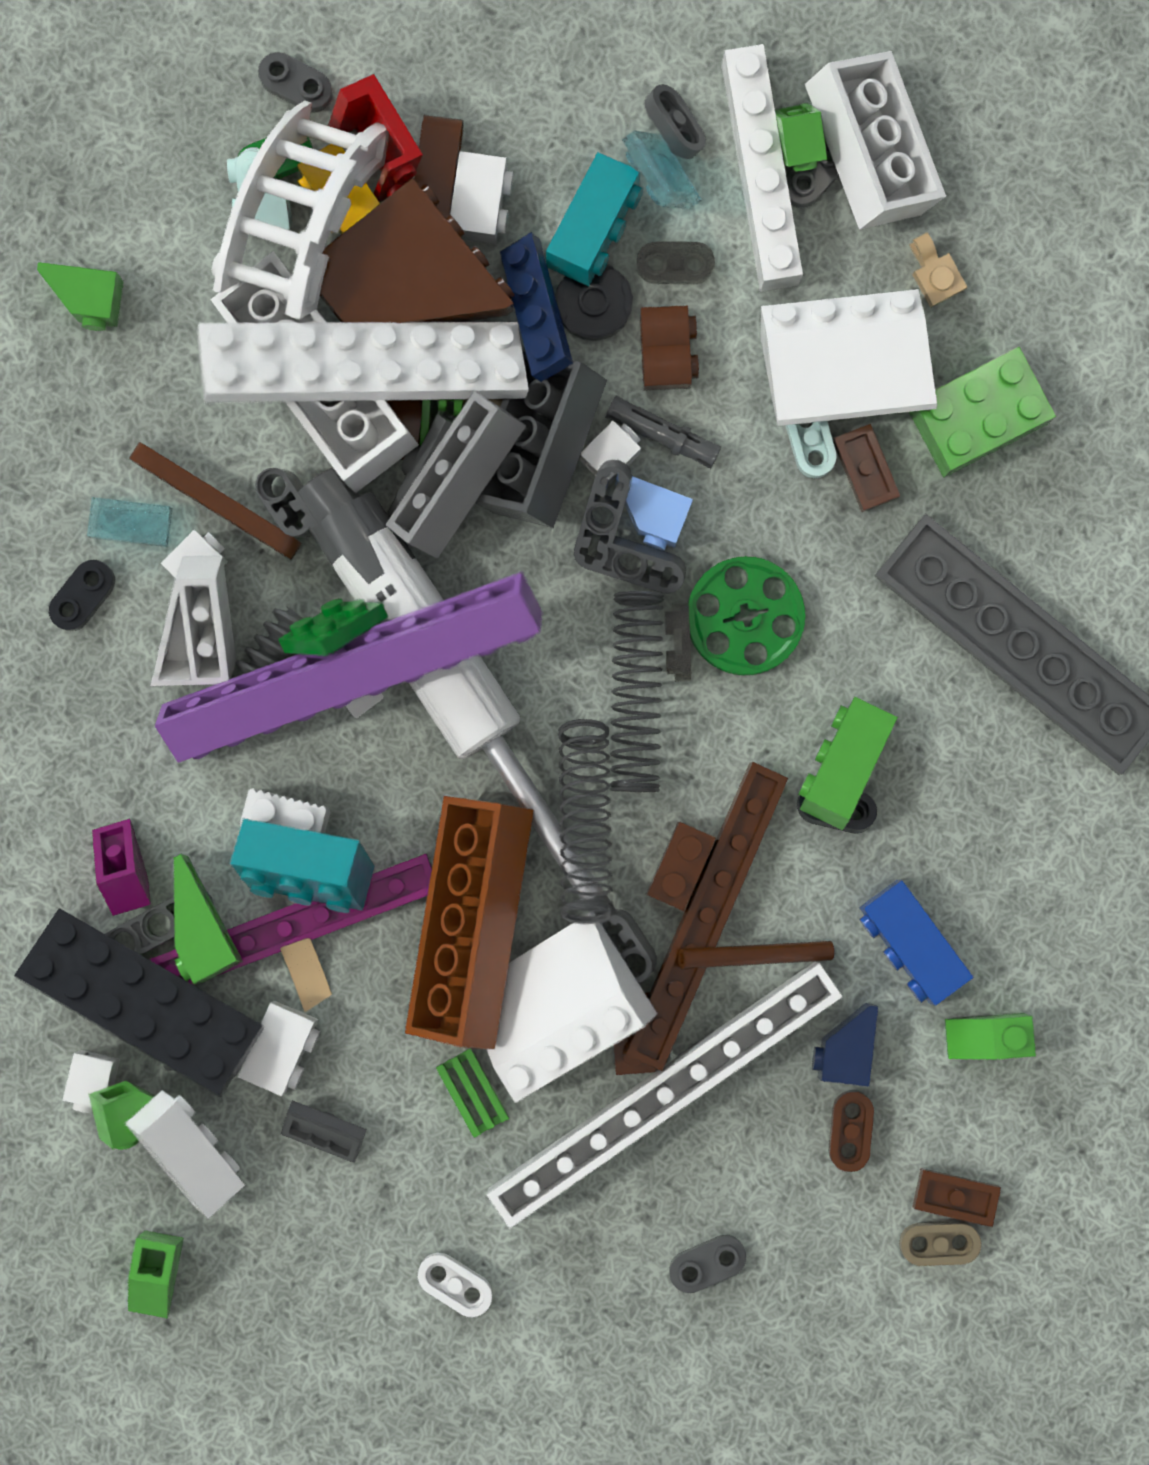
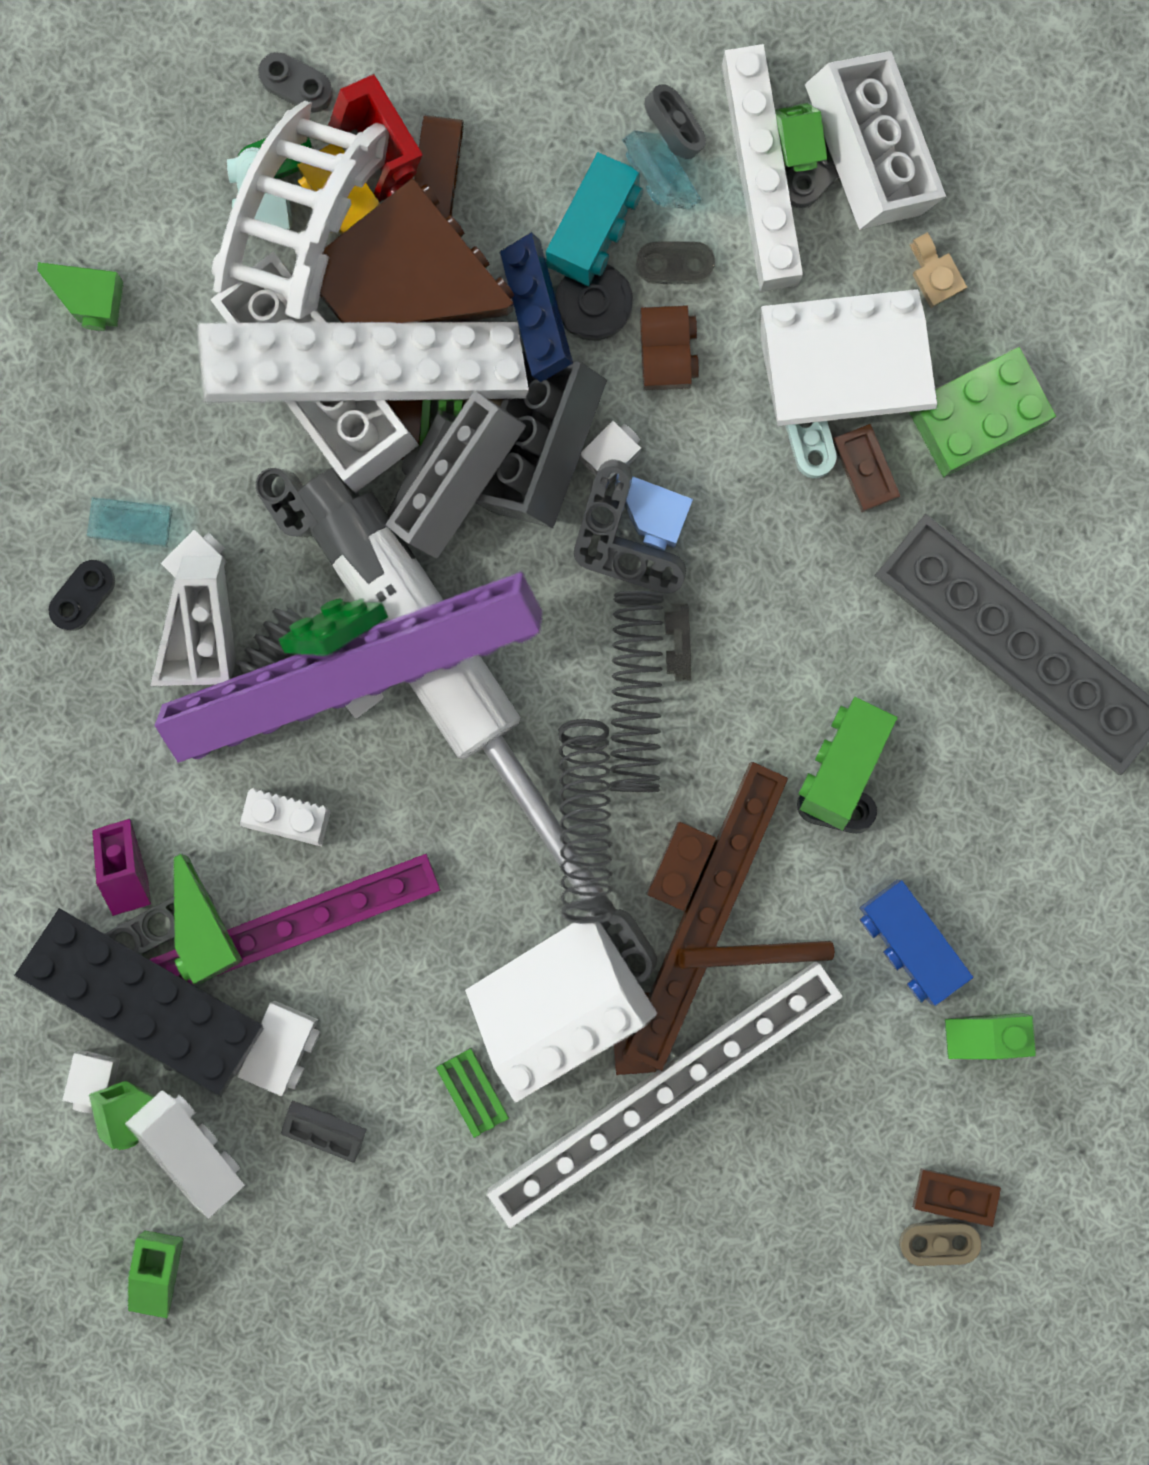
(215, 500): reddish brown beam -> none
(302, 865): teal brick -> none
(306, 973): tan sticker -> none
(453, 1286): white plate -> none
(469, 922): dark orange brick -> none
(479, 196): white brick -> none
(670, 435): dark grey pin -> none
(706, 1262): dark grey plate -> none
(752, 597): green wedge -> none
(848, 1049): dark blue slope -> none
(851, 1130): reddish brown plate -> none

